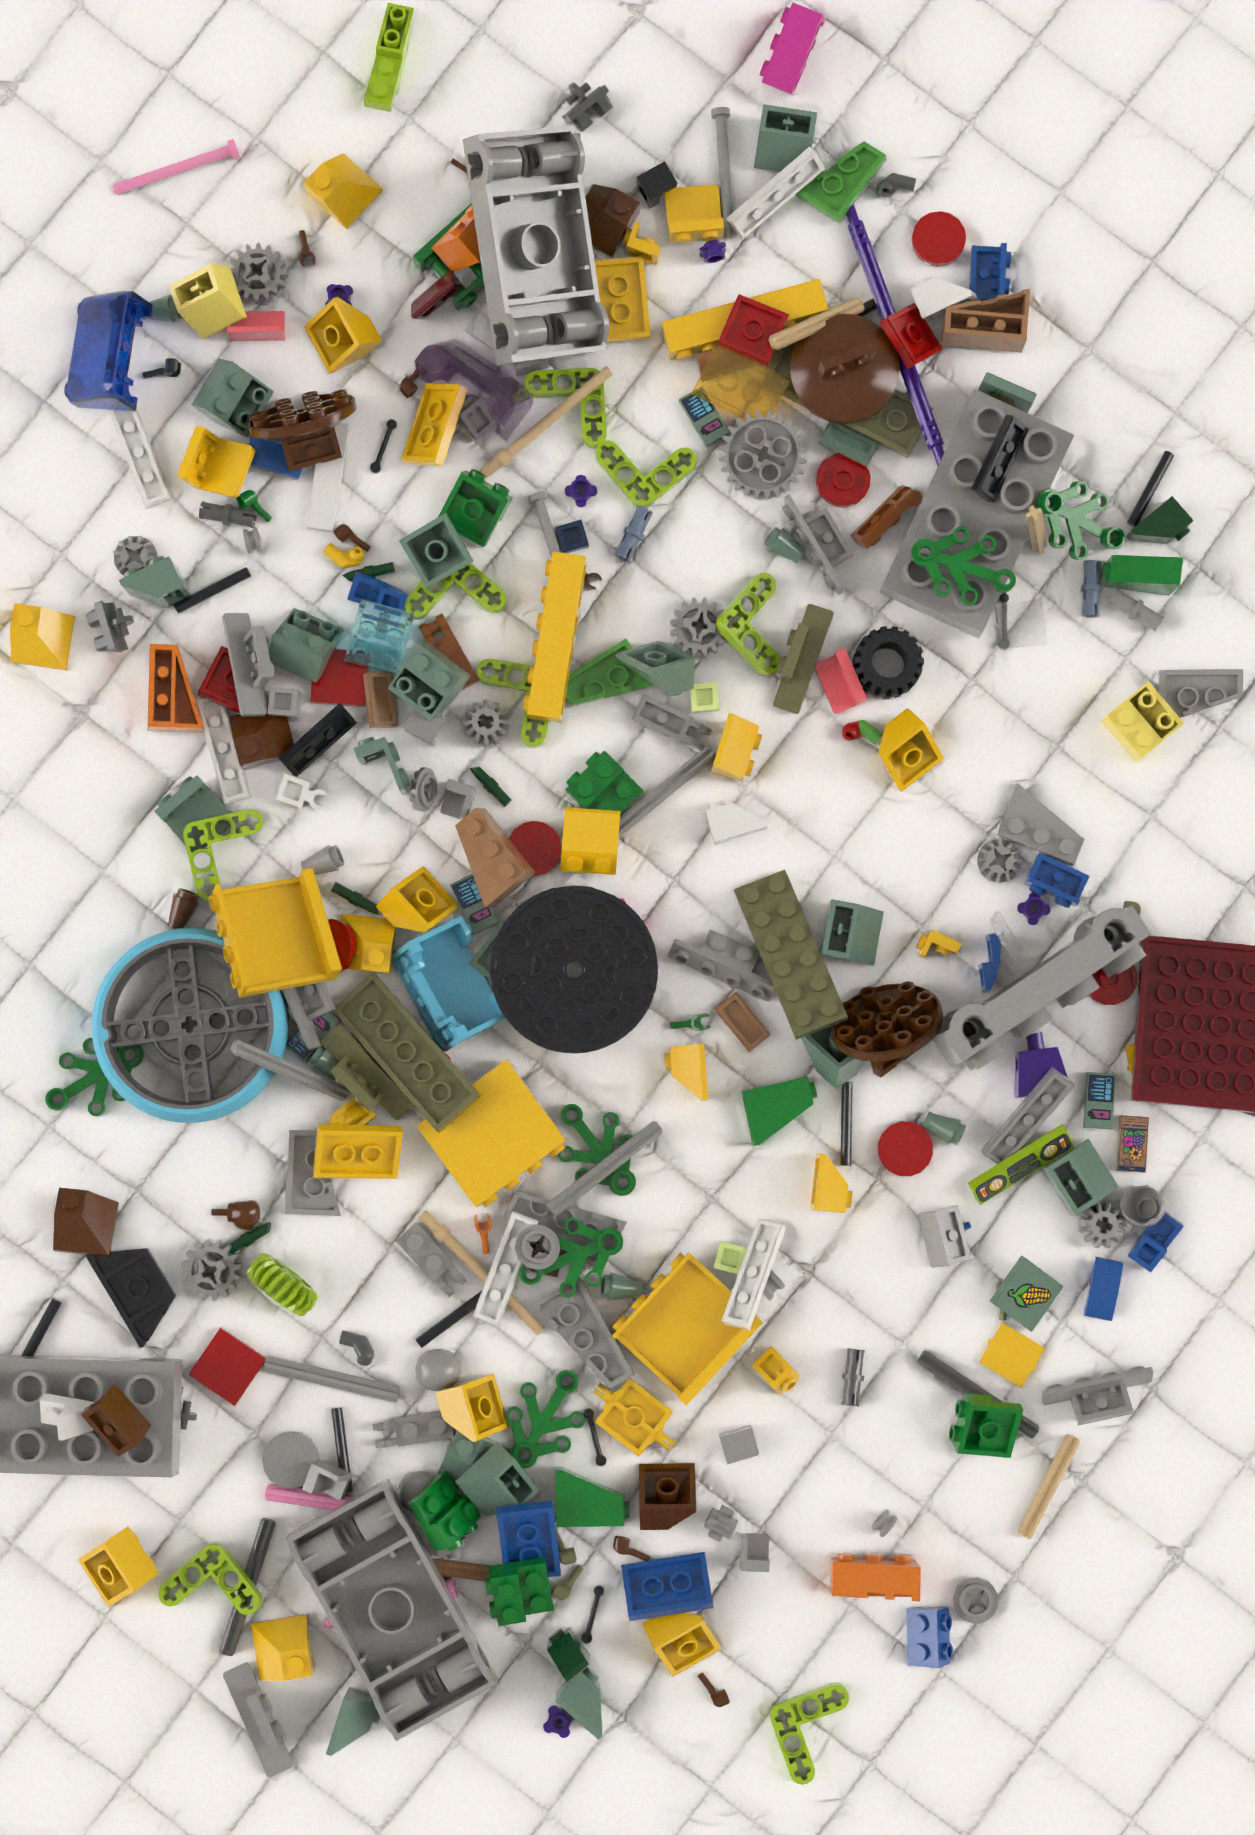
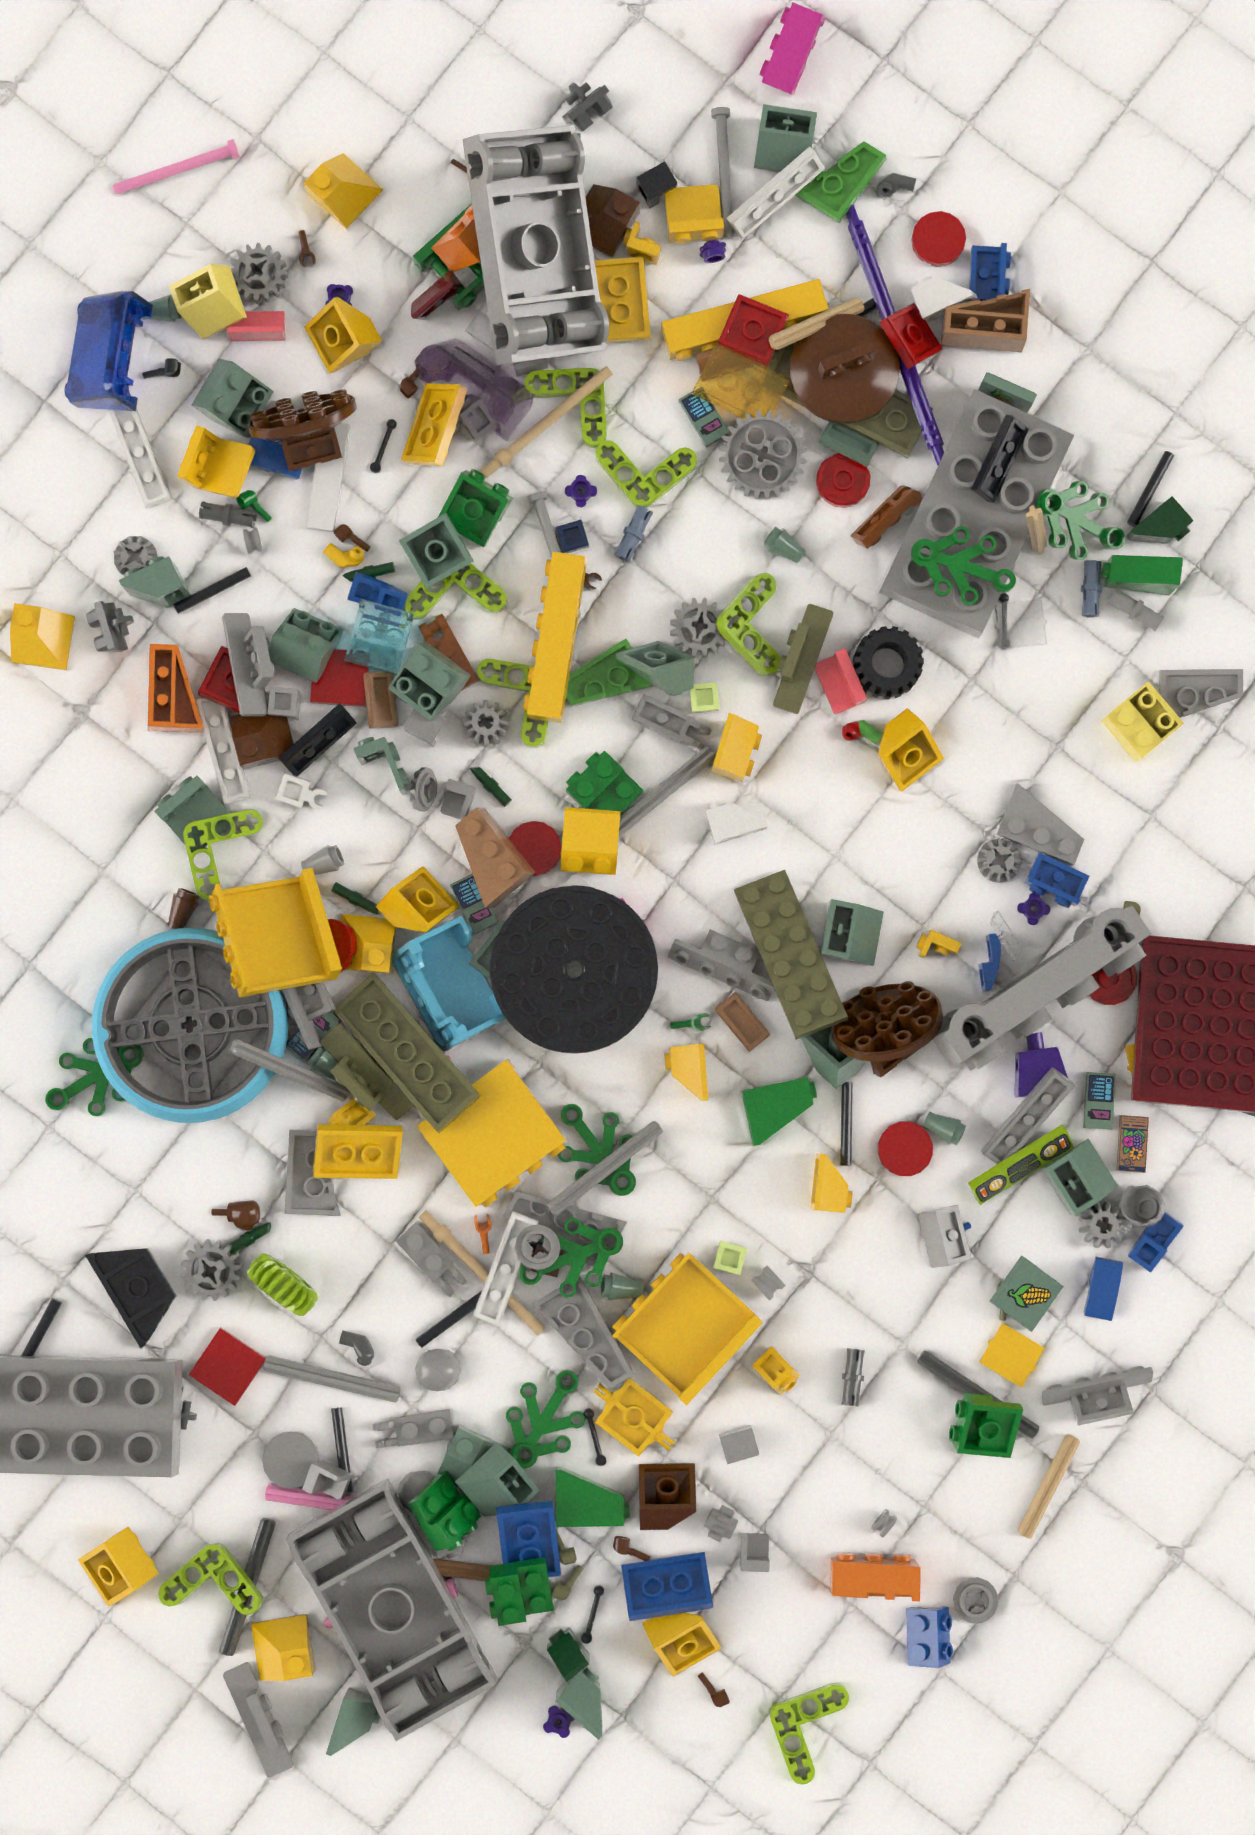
(64, 1414): white slope -> none
(84, 1222): reddish brown slope -> none
(116, 1421): reddish brown panel -> none
(389, 57): lime slope -> none
(473, 1407): yellow slope -> none
(753, 1274): white tile -> none
(824, 540): light grey bracket -> none

